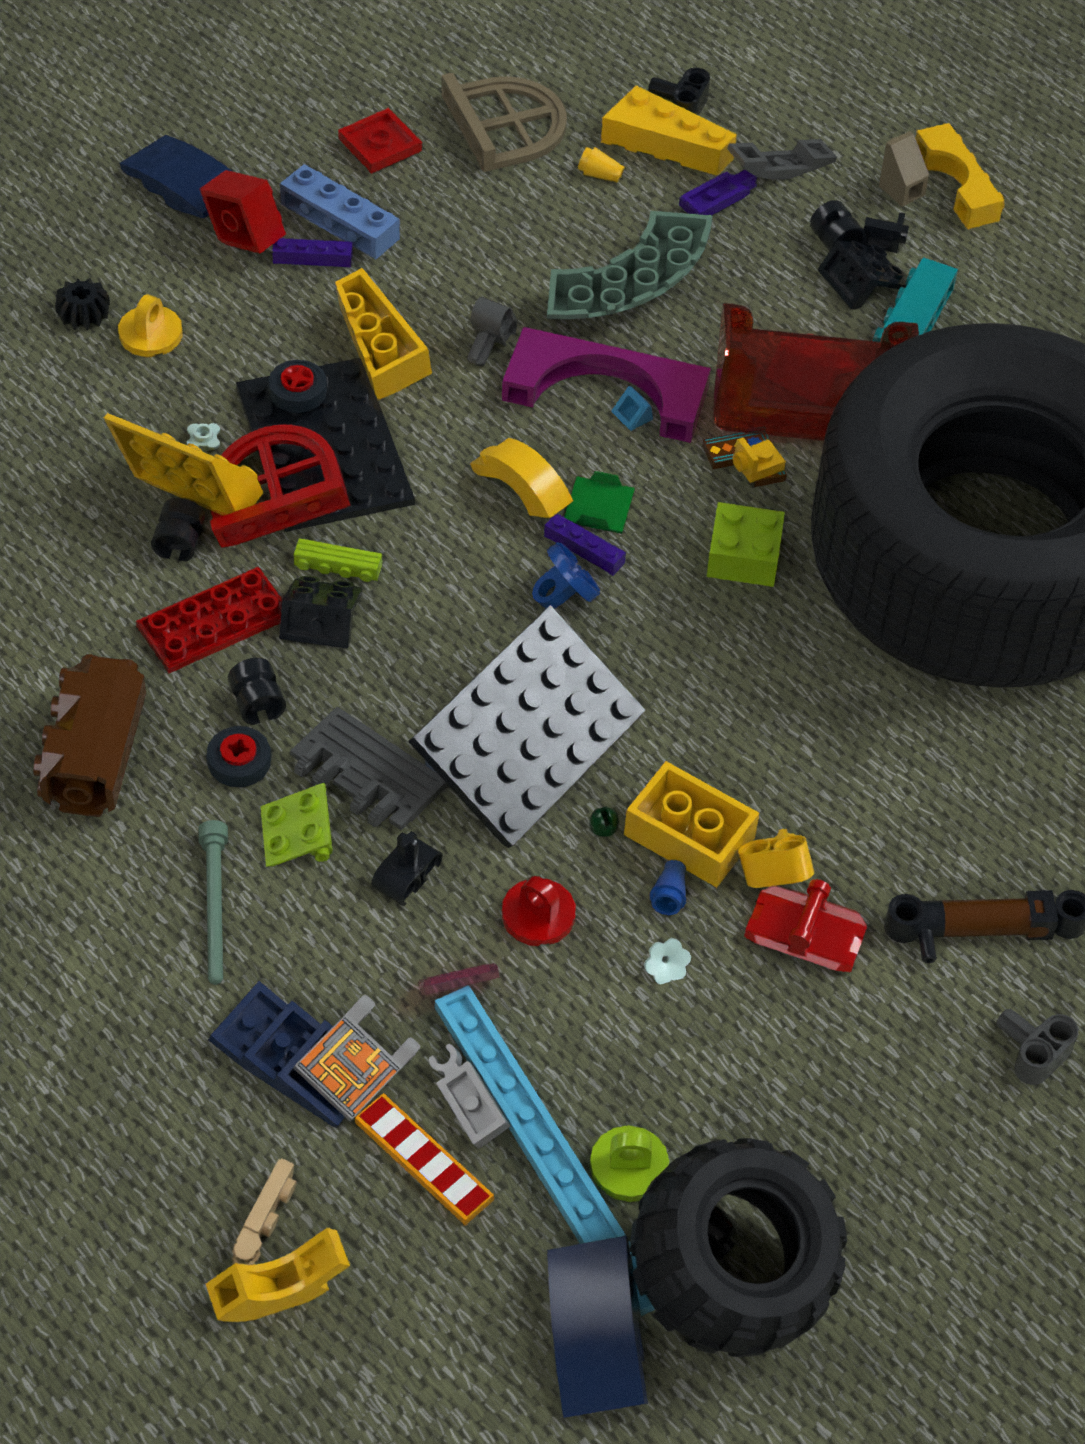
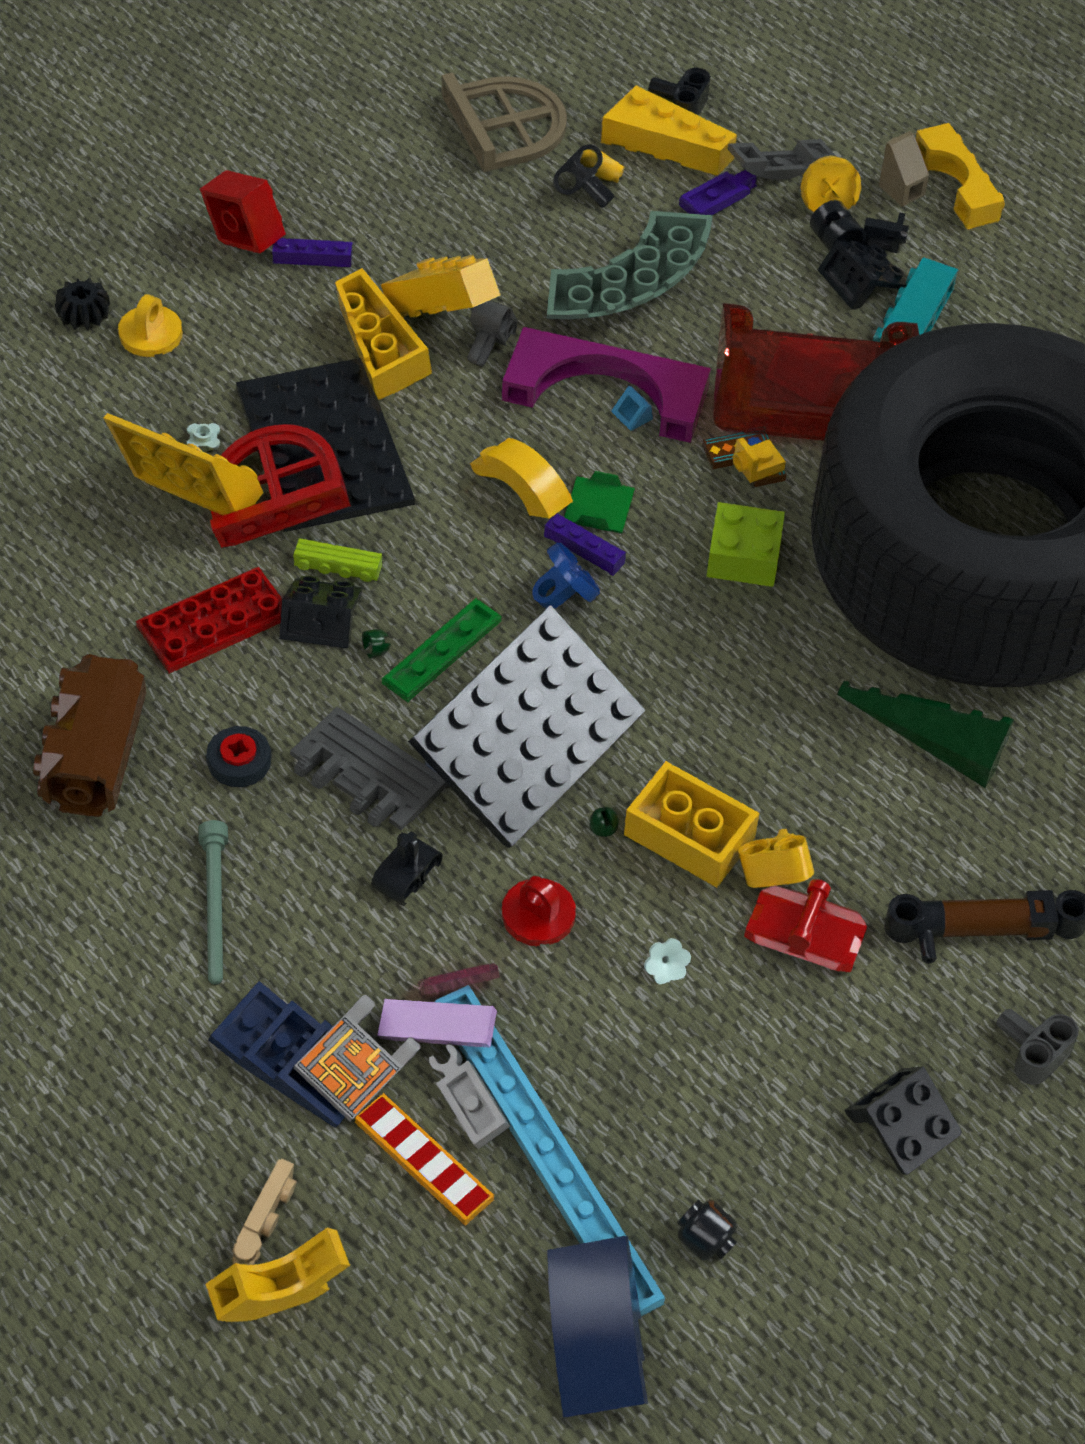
(175, 172): dark blue slope -> none
(178, 528): black wheel -> none
(256, 690): black wheel -> none
(297, 386): black wheel -> none
(297, 826): lime hinge -> none
(339, 211): medium blue brick -> none
(376, 639): none -> dark green hinge
(380, 140): red plate -> none
(437, 1023): none -> lavender tile
(441, 650): none -> green tile
(442, 286): none -> yellow wedge
(585, 177): none -> black beam
(627, 1162): lime tile -> none
(669, 890): blue cone -> none
(690, 1285): black tyre -> none
(830, 180): none -> yellow tile
(907, 1117): none -> black bracket
(957, 738): none -> dark green wedge

